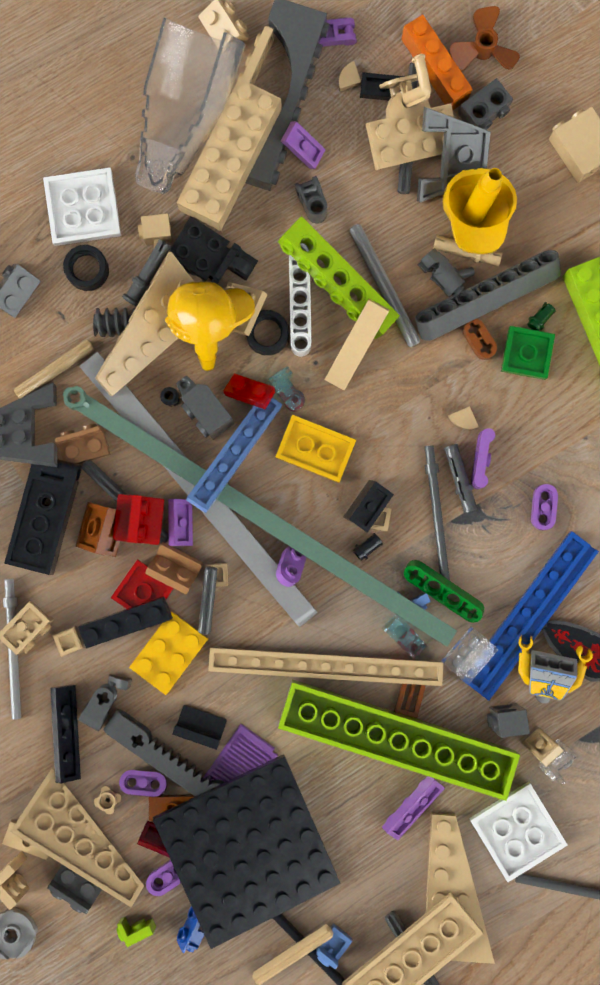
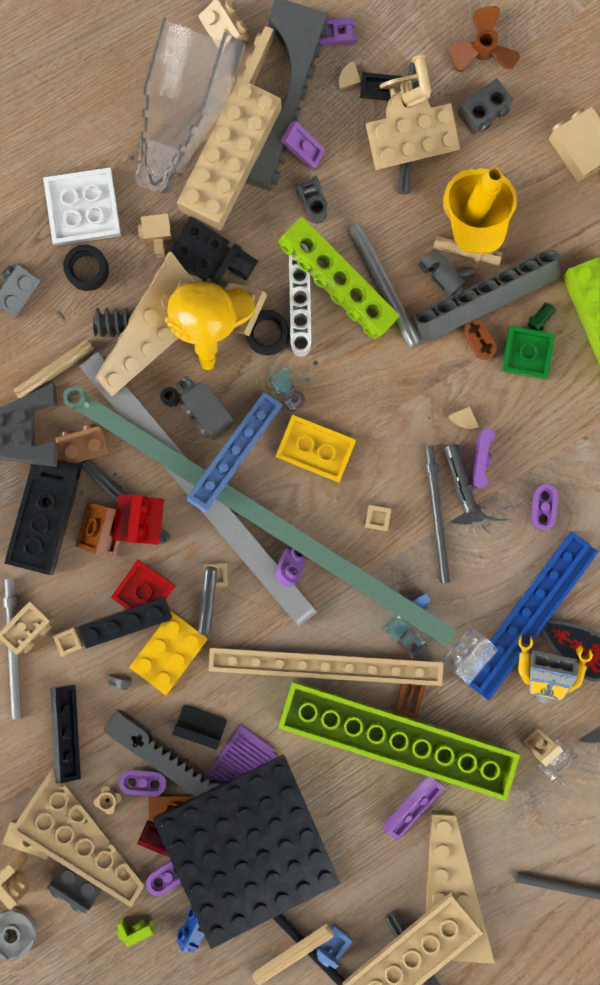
(97, 709): dark grey piece -> none
(142, 281): dark grey pin -> none
(174, 568): medium nougat bracket -> none
(180, 522): medium lavender plate -> none
(249, 391): red plate -> none
(356, 344): tan tile -> none
(367, 547): black pin -> none
(368, 505): black panel -> none
(442, 70): orange brick -> none
(446, 588): green beam -> none
(463, 149): dark grey wing -> none
(508, 720): dark grey brick -> none
(518, 832): white plate -> none

